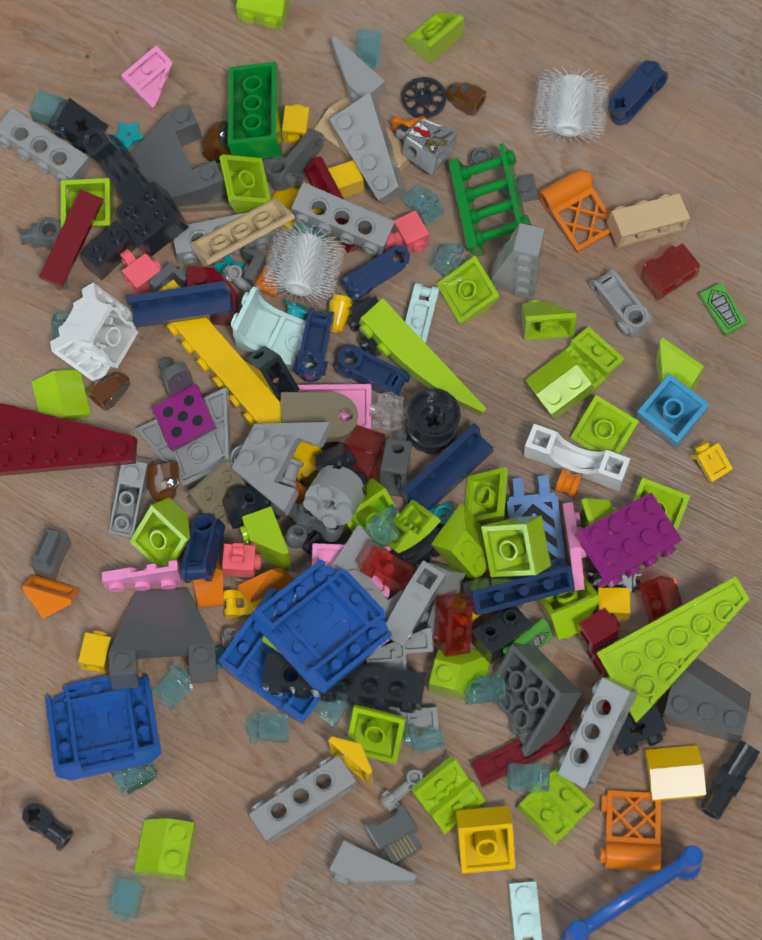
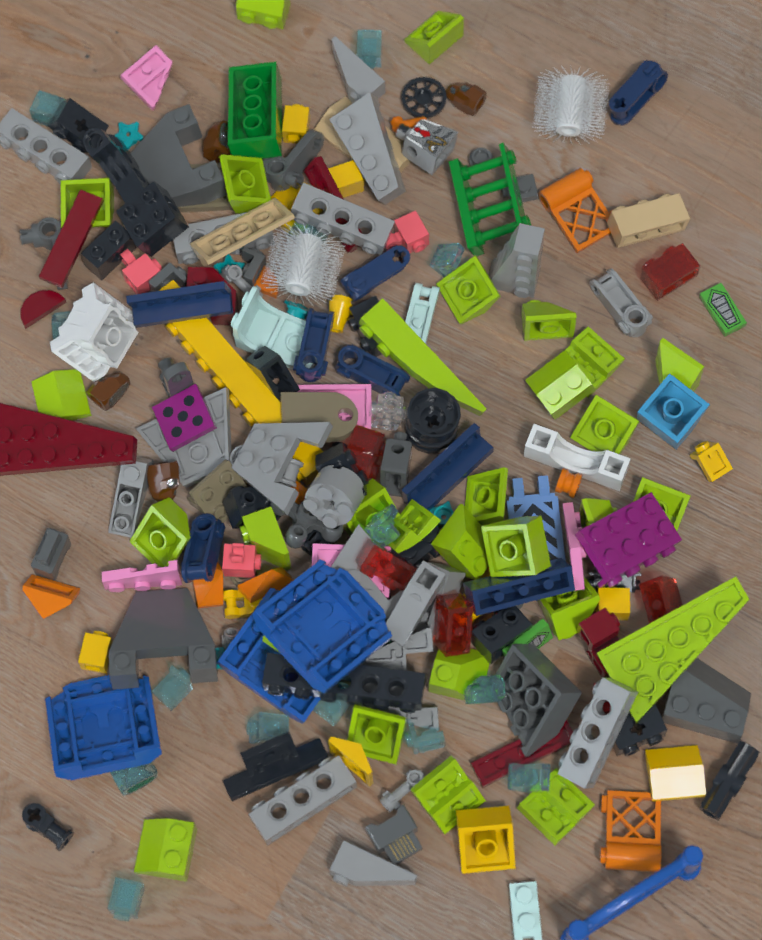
(40, 305): none -> dark red tile
(273, 762): none -> black bracket
(425, 203): clear light blue bracket -> none

